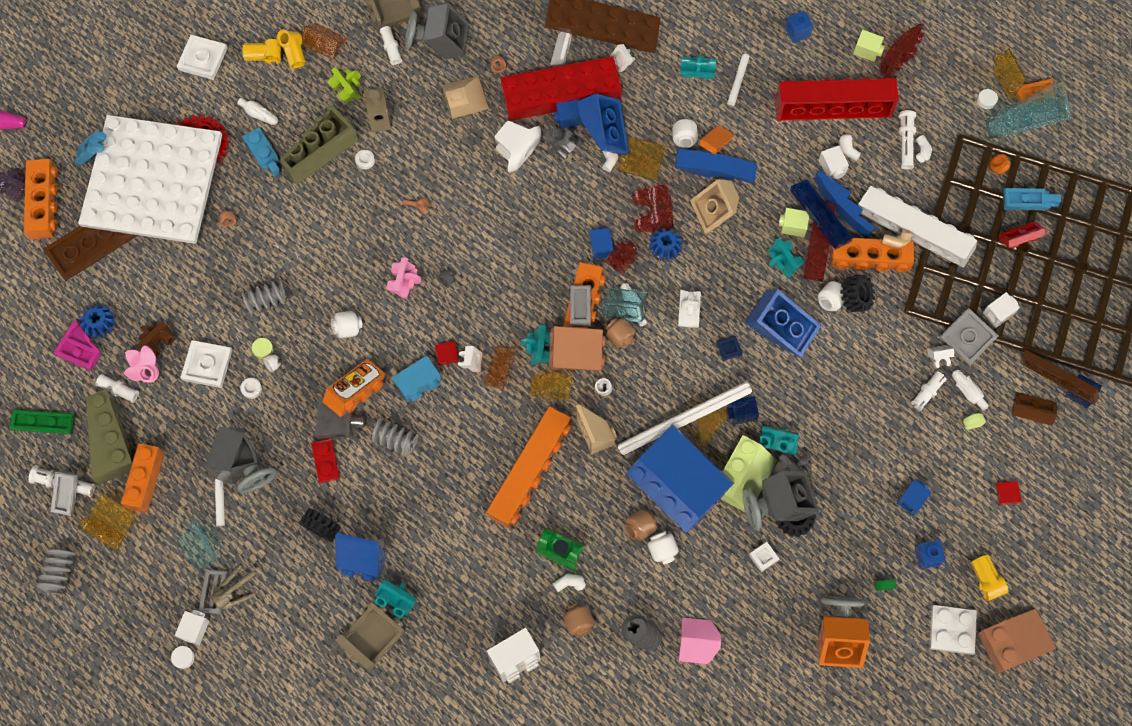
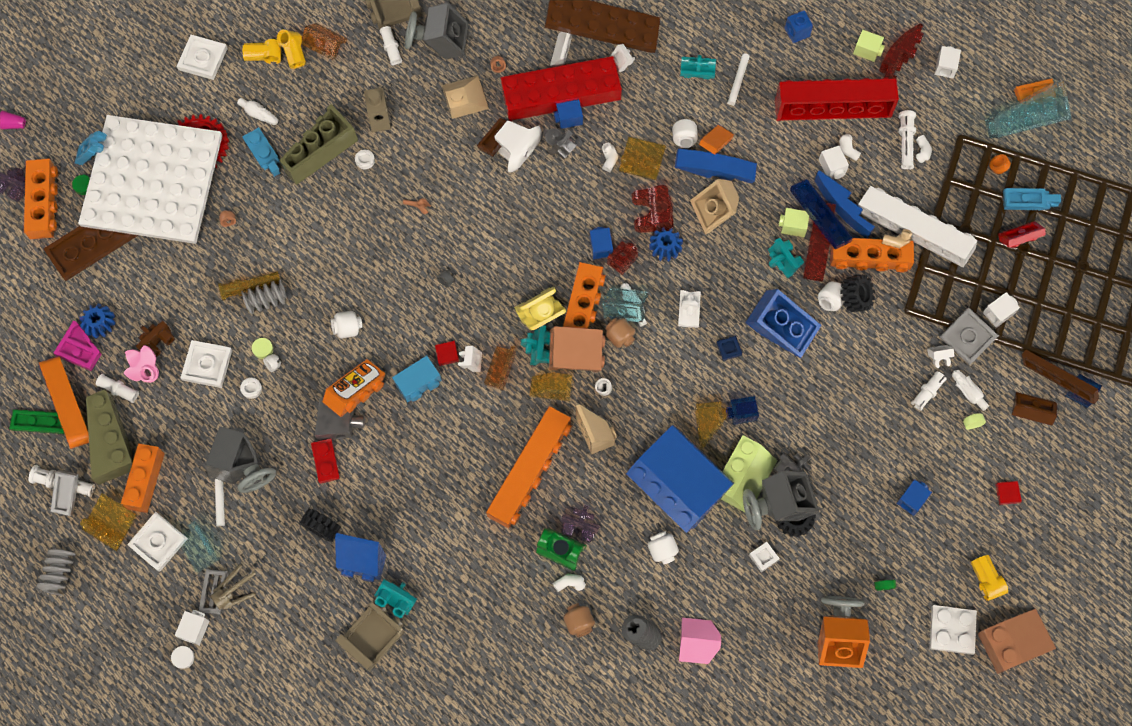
(64, 402): none -> orange beam
(81, 184): none -> green tile
(157, 541): none -> white tile
(236, 287): none -> clear yellow pin
(339, 79): lime hips -> none
(394, 439): light grey piece -> none
(405, 278): bright pink hips -> none
(488, 143): none -> reddish brown tile
(514, 656): white brick -> none
(540, 309): none -> light yellow piece
(571, 522): none -> hips
(580, 305): light grey tile -> none
(604, 122): blue slope -> none
(641, 525): medium nougat head -> none
(685, 417): white axle -> none
(779, 439): teal hips -> none
(930, 554): blue brick -> none
(947, 61): none -> white brick
(987, 99): white tile -> none
(1008, 73): clear yellow hinge -> none

